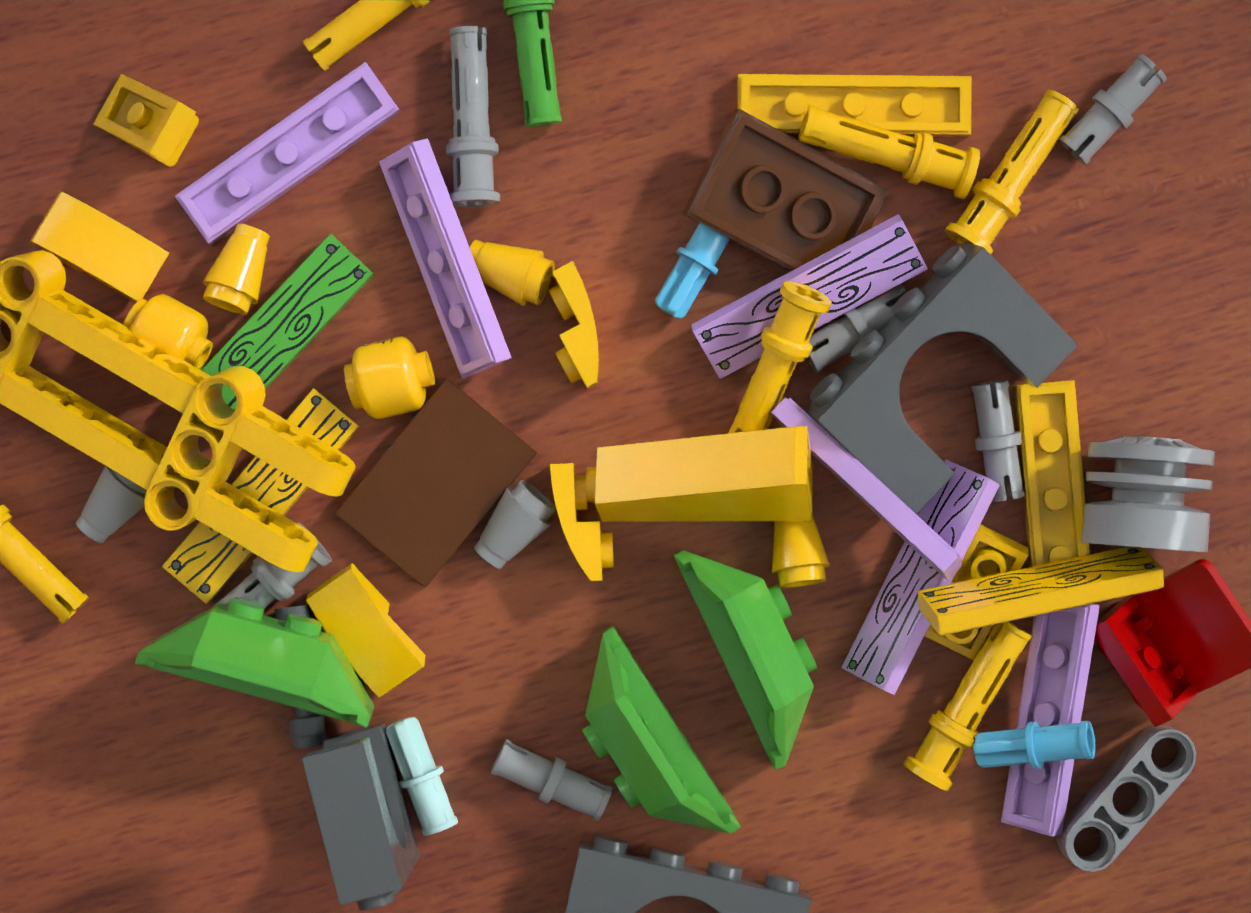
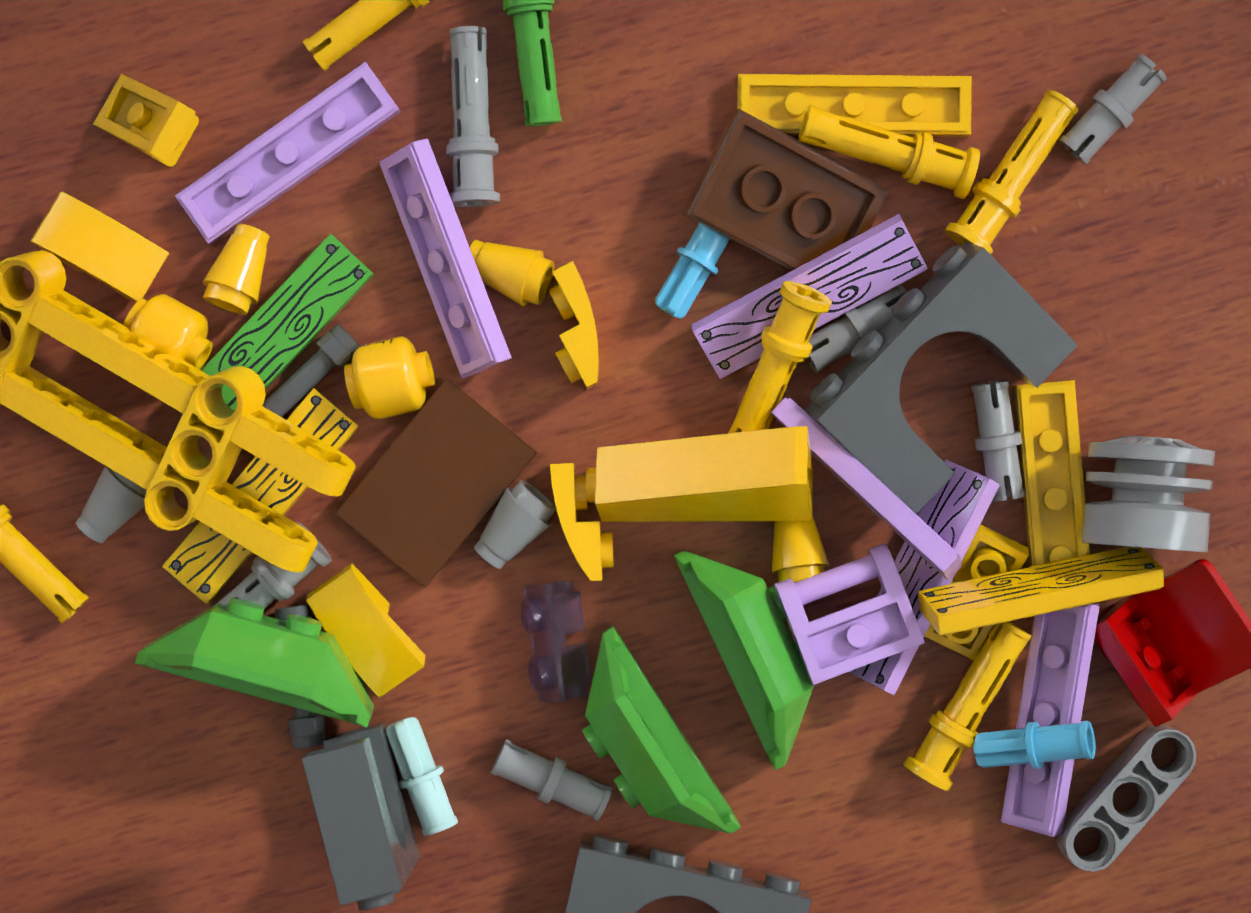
(335, 349): none -> dark grey bar
(556, 668): none -> hinge
(855, 633): none -> lavender plate

